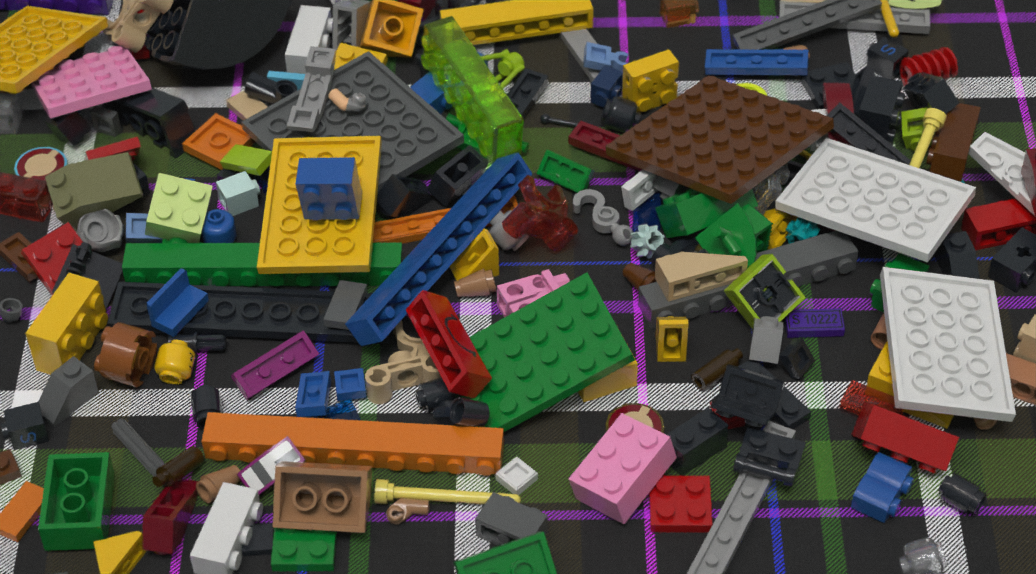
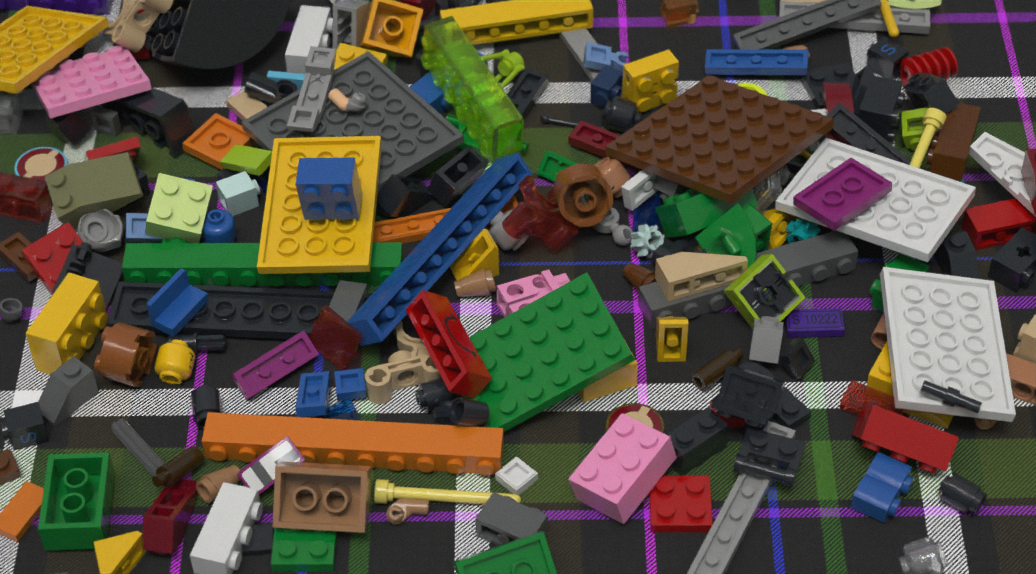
(335, 338): none -> clear red piece
(575, 182): none -> dark orange brick
(614, 174): none -> nougat head
(842, 193): none -> magenta plate
(951, 396): none -> black bar

